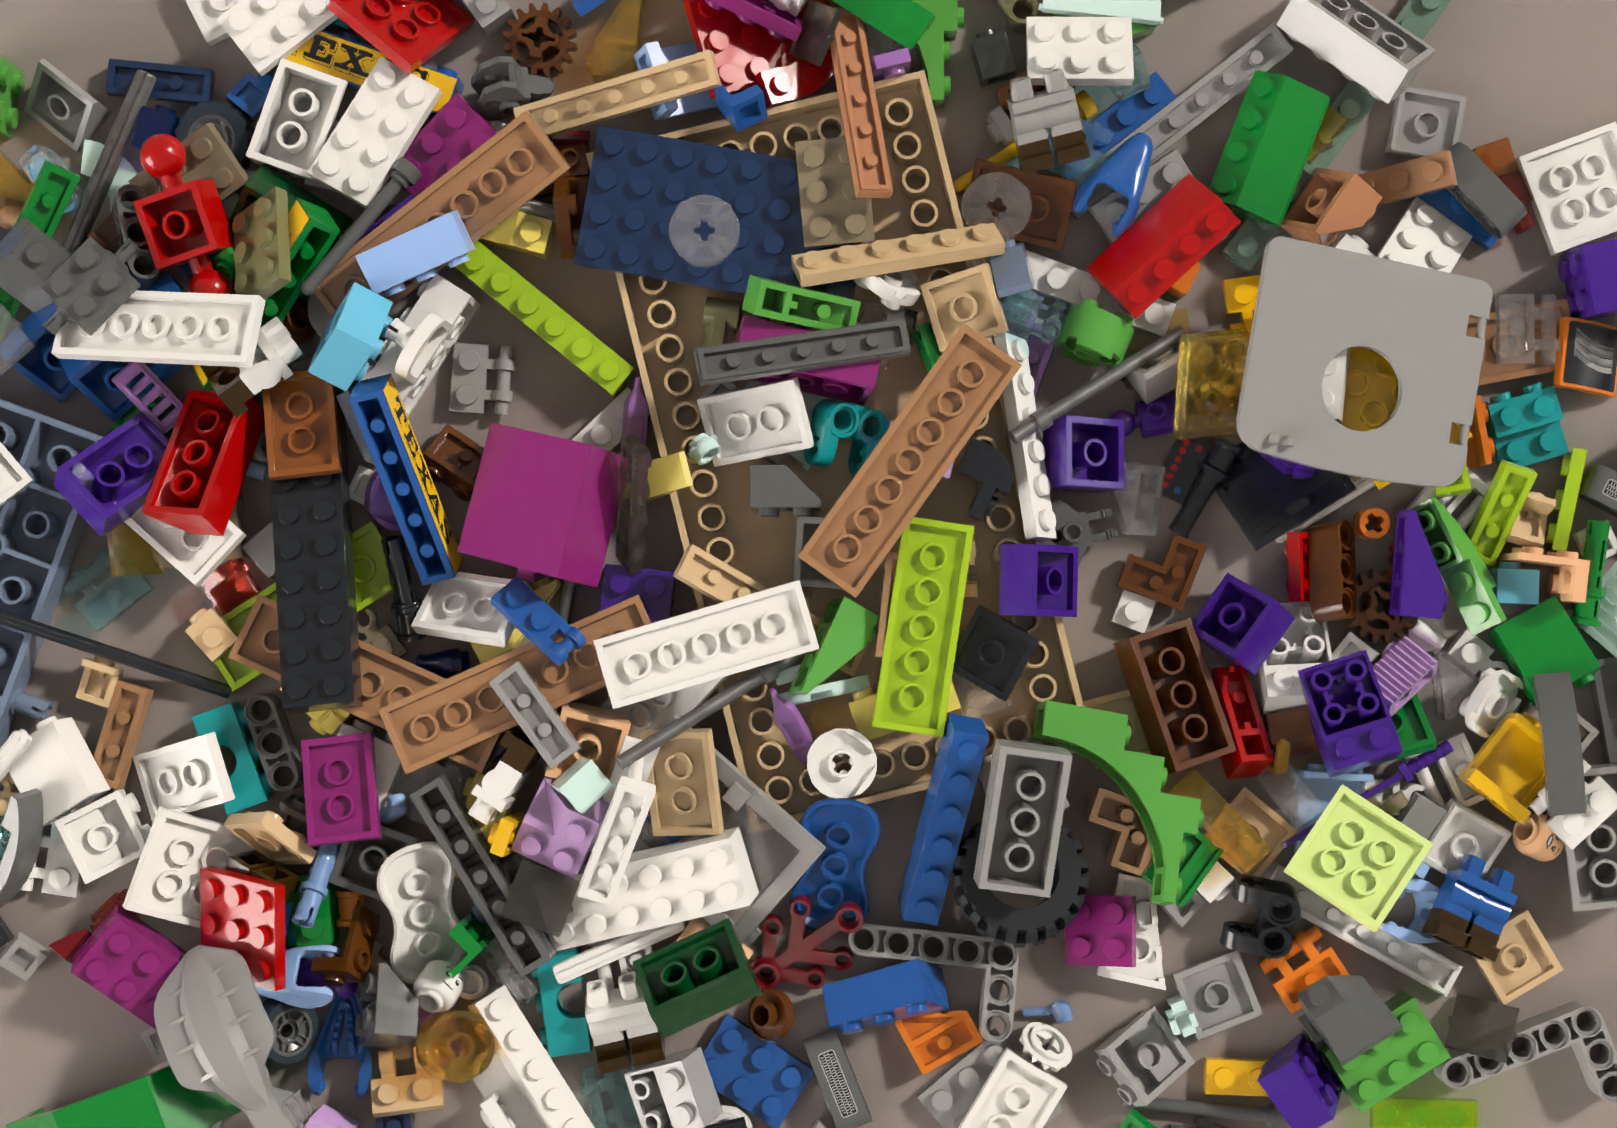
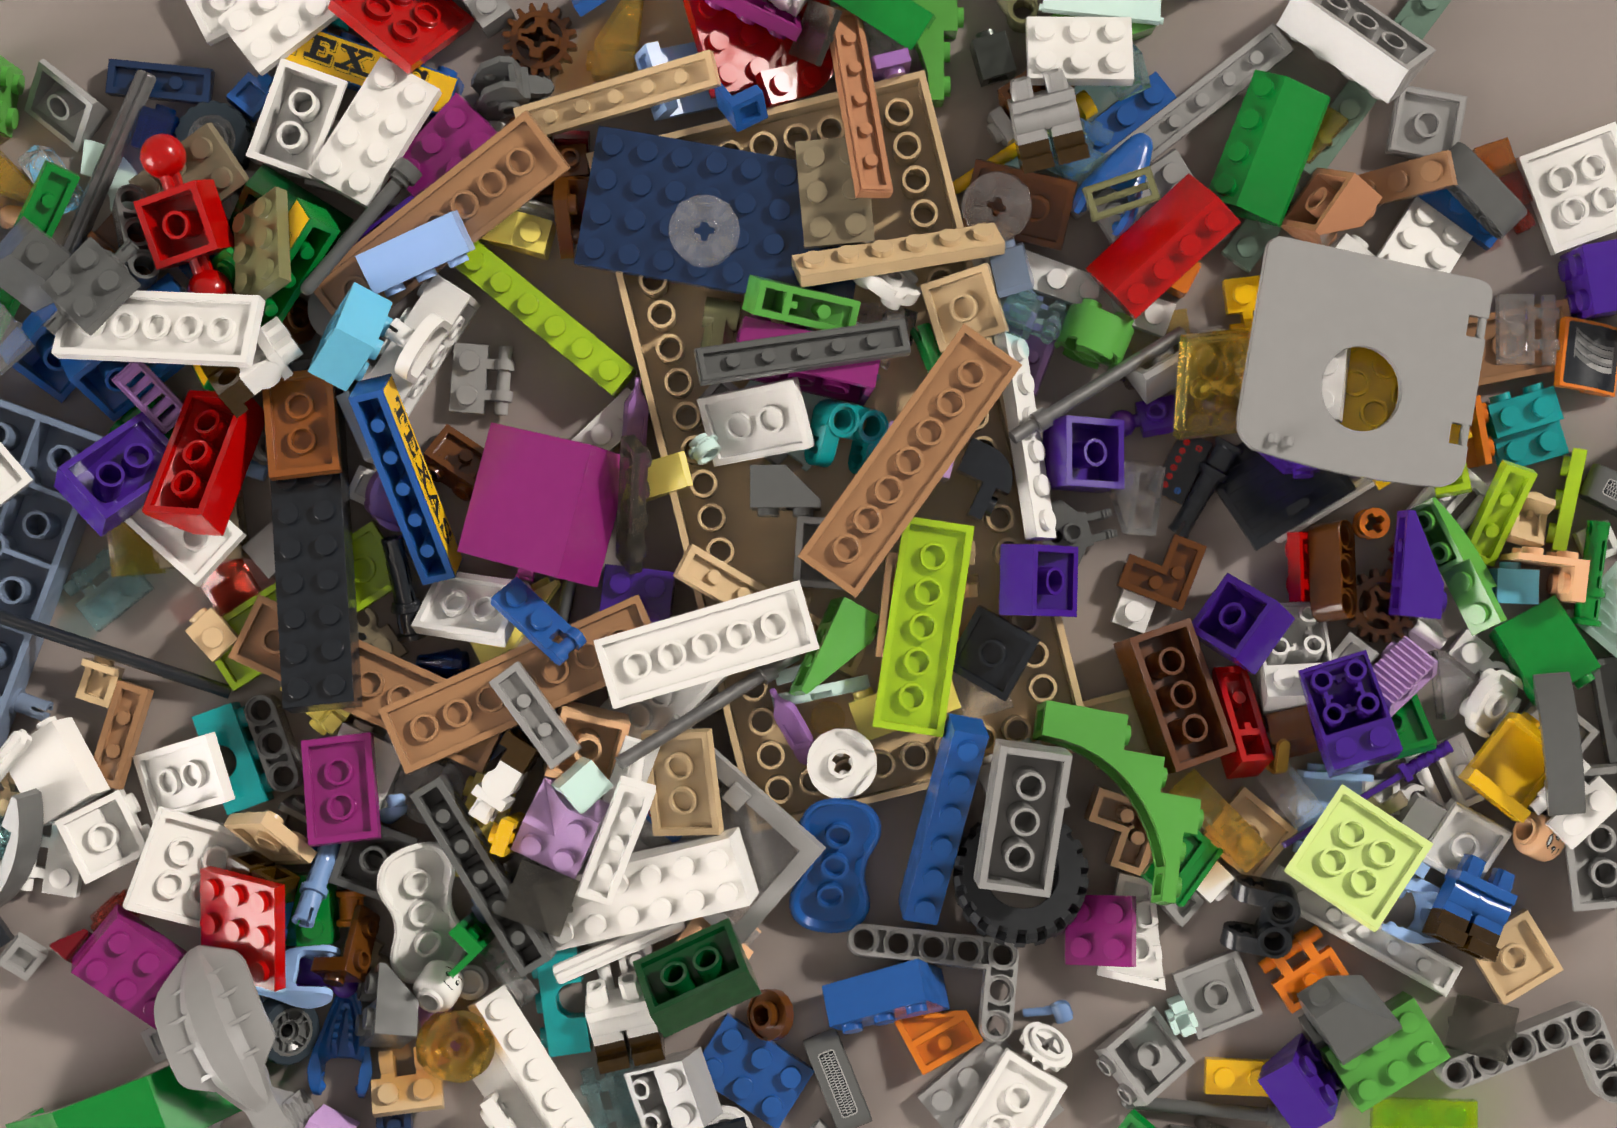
(803, 948): dark red plant -> none
(1092, 203): none -> olive tile

